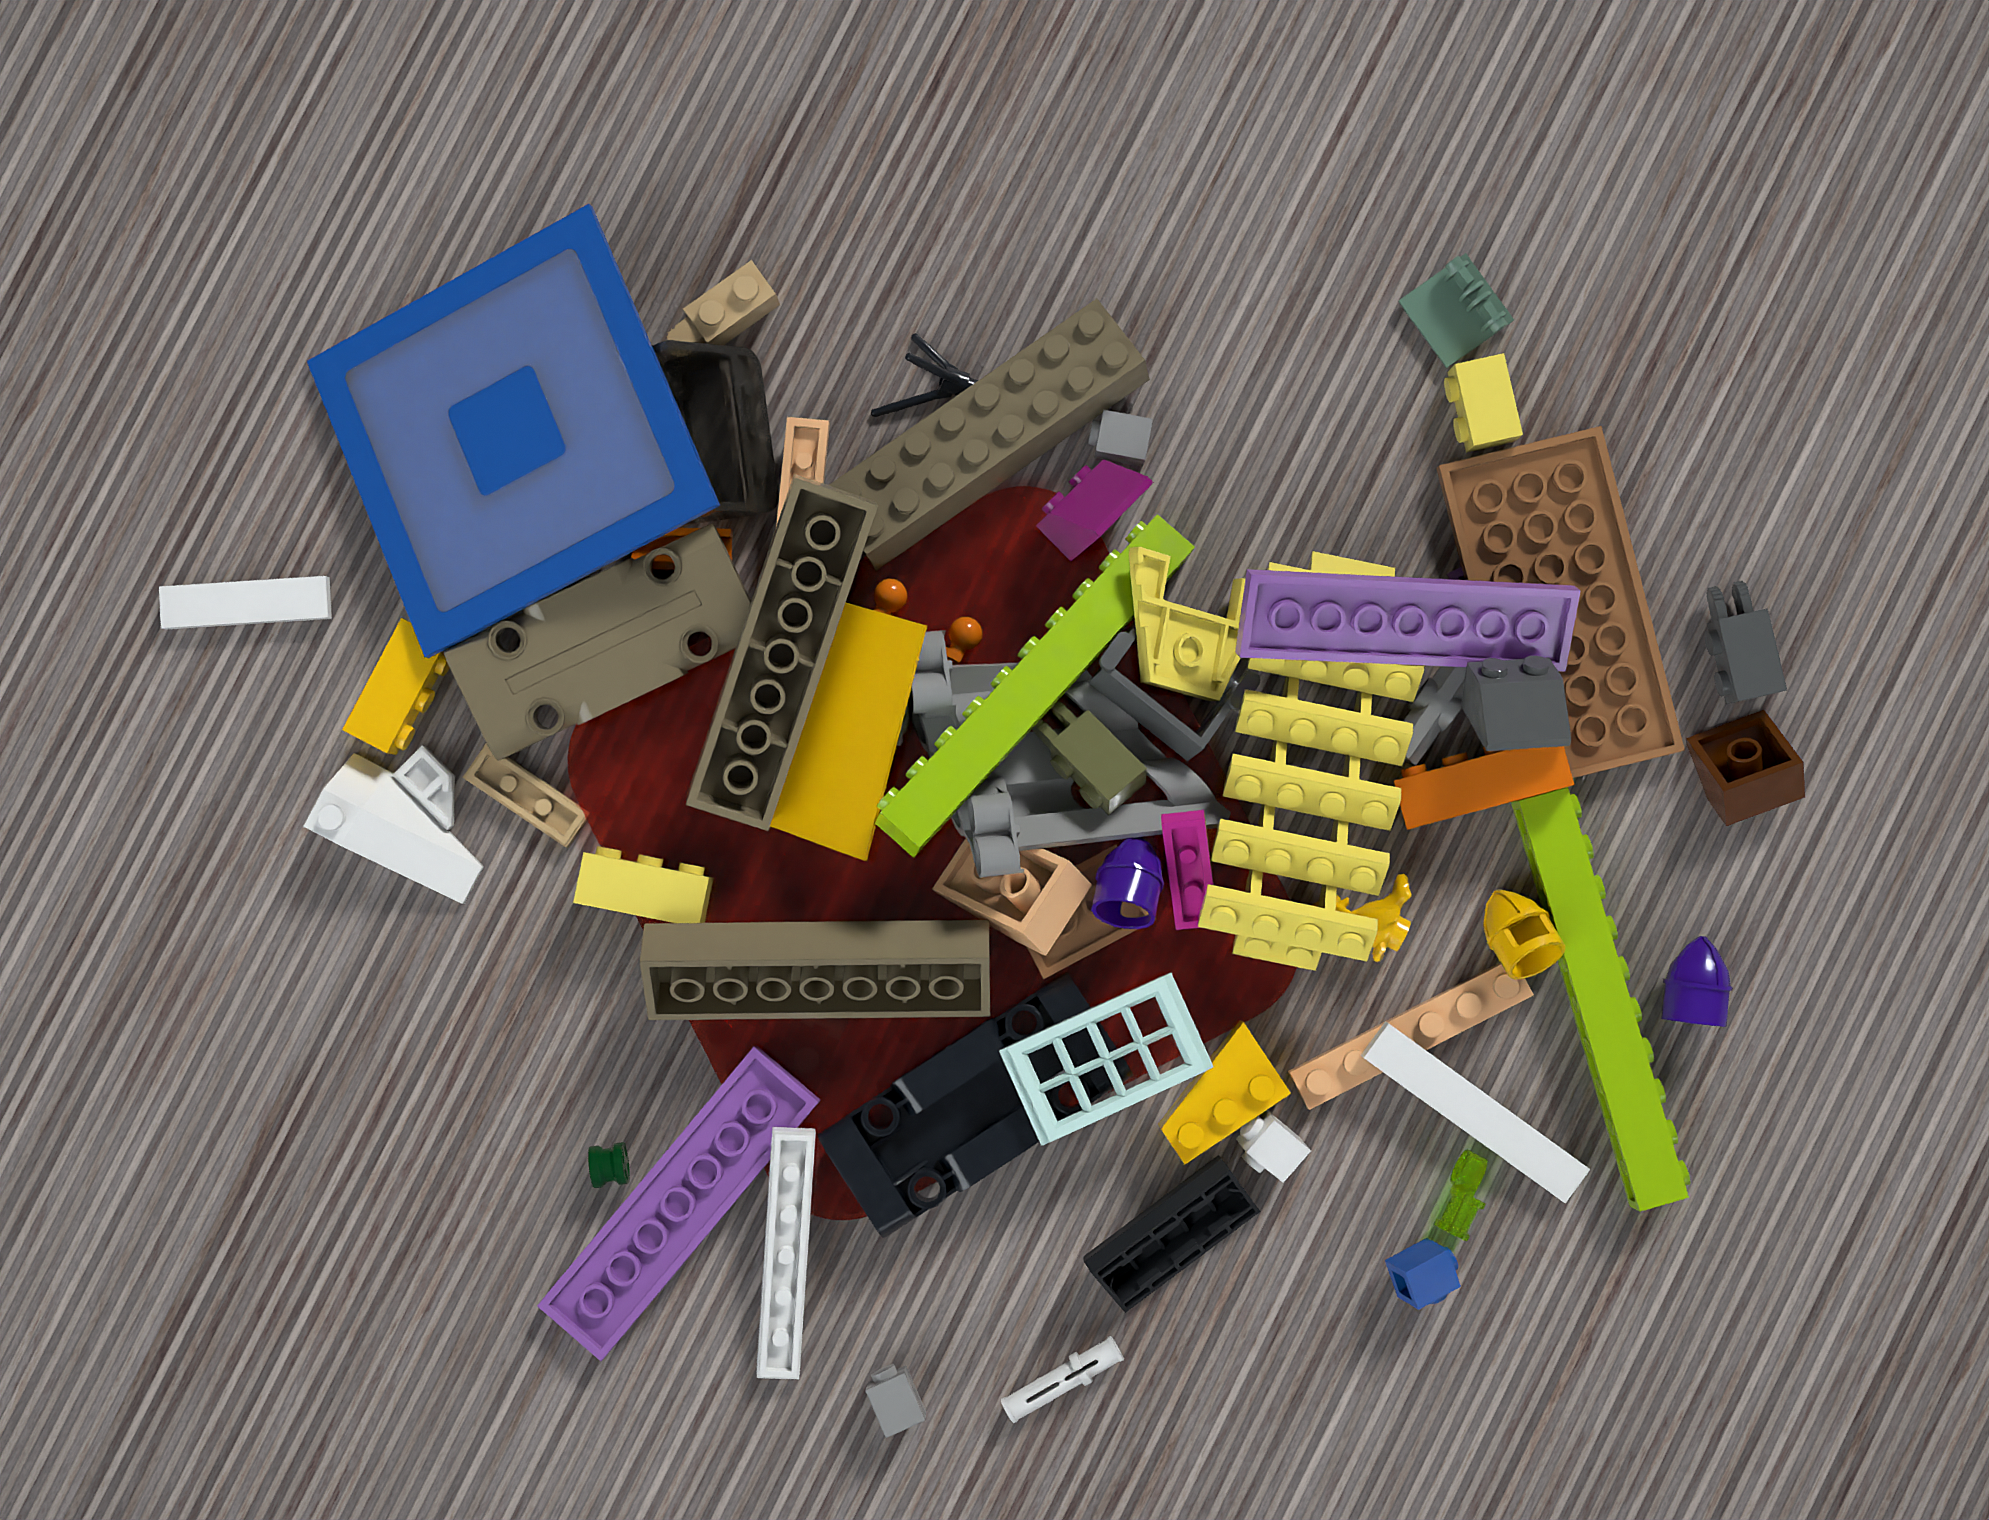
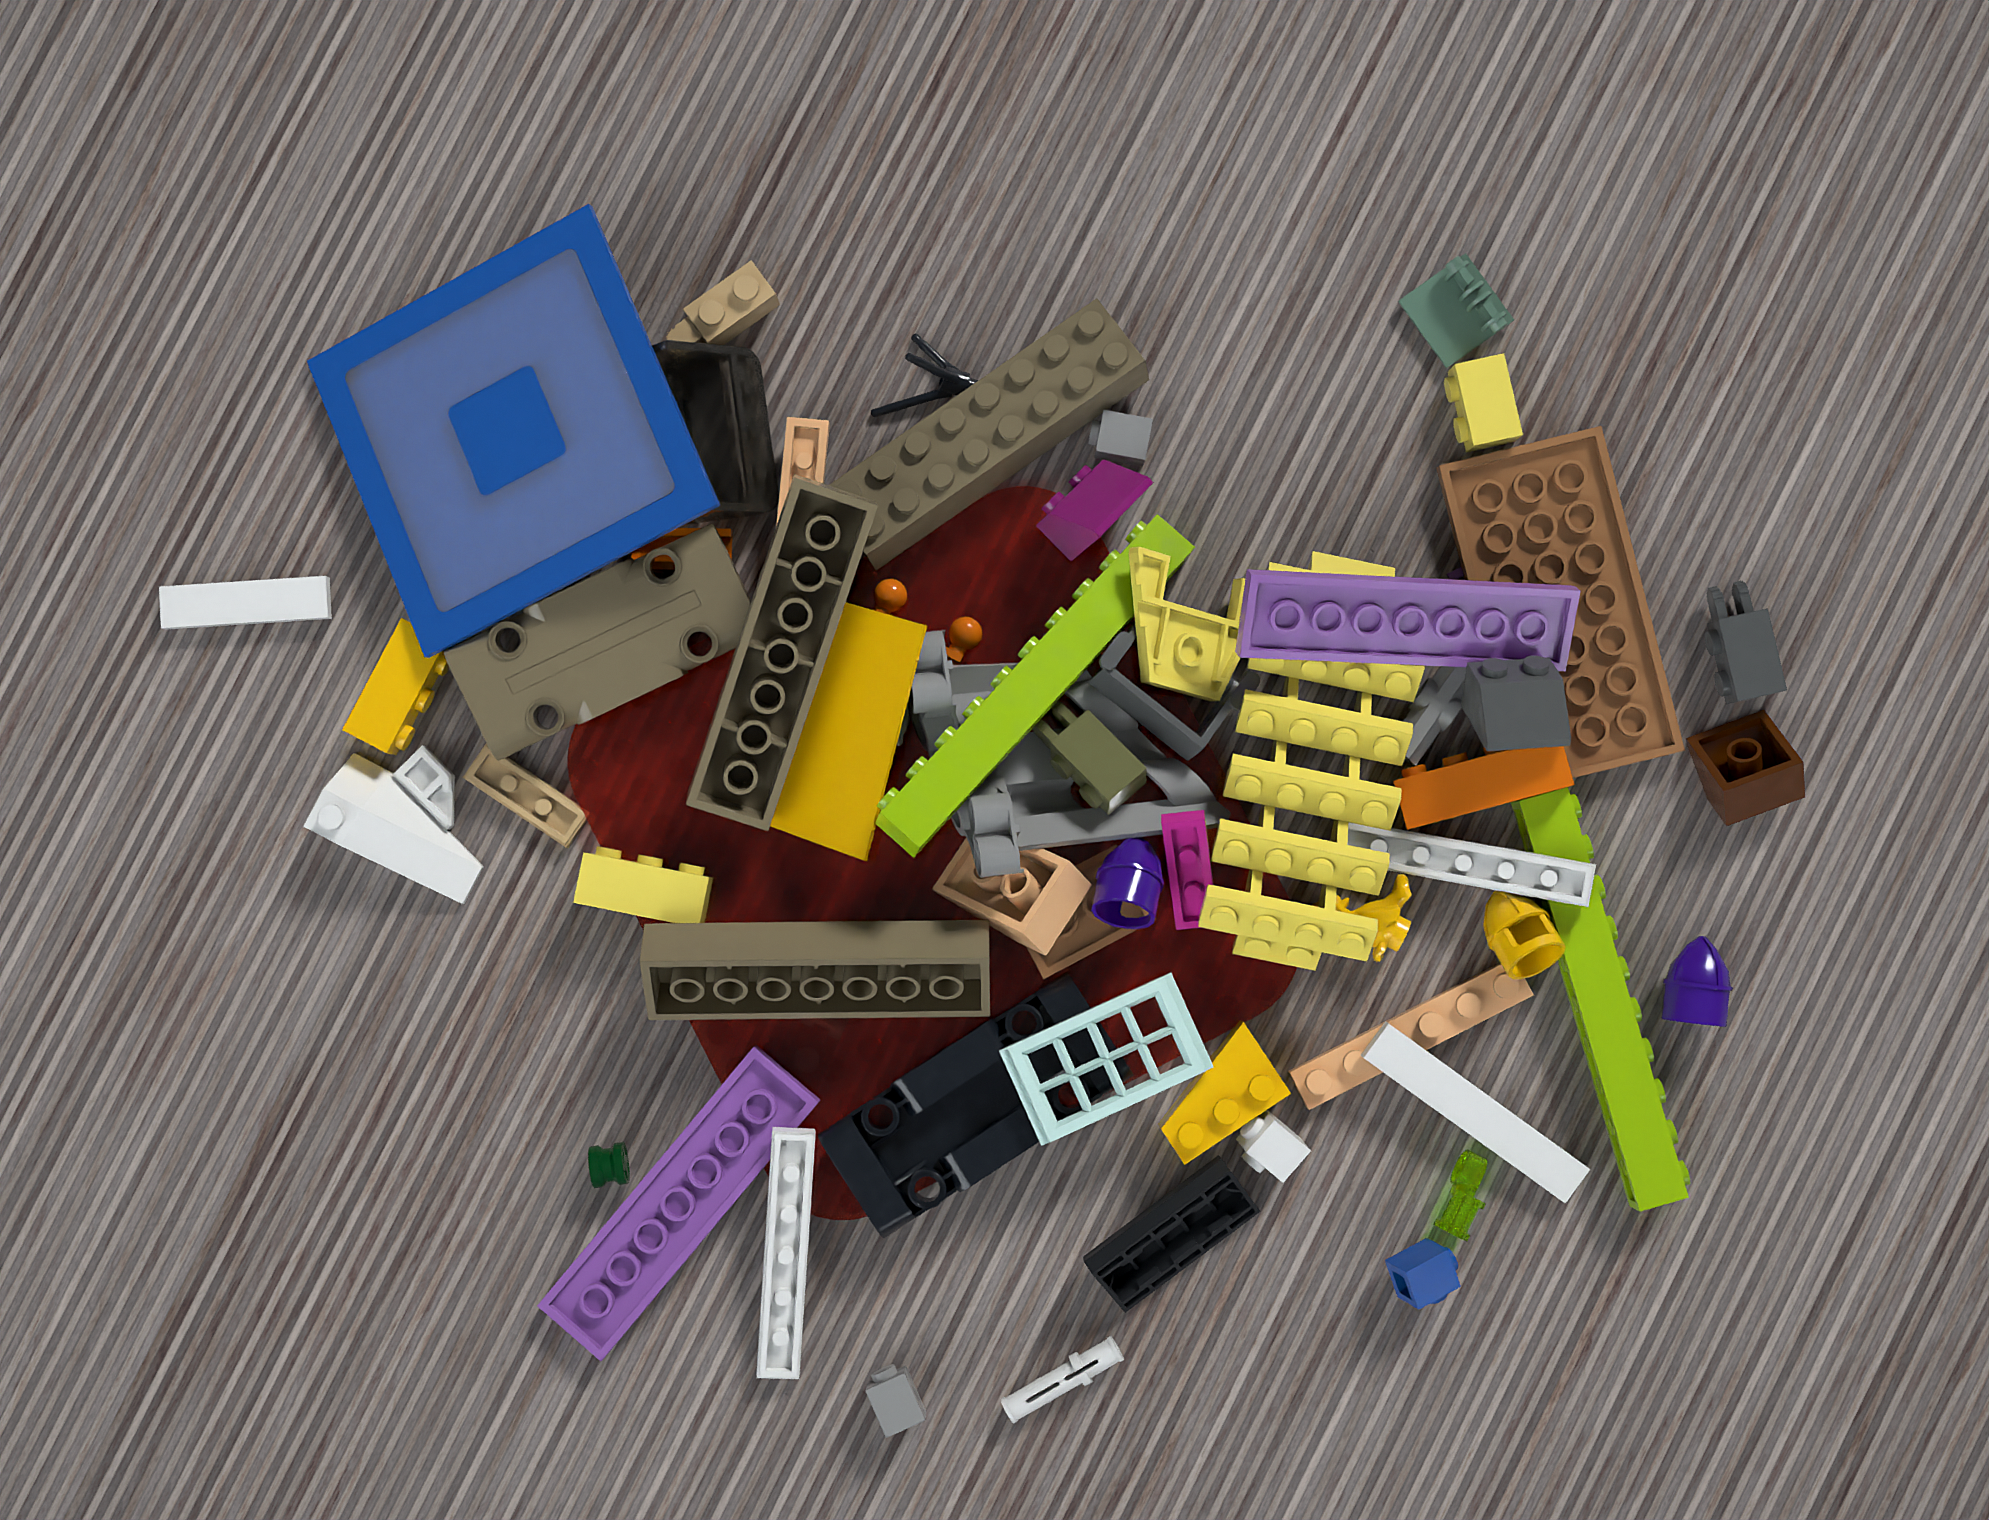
(1479, 864): none -> white tile

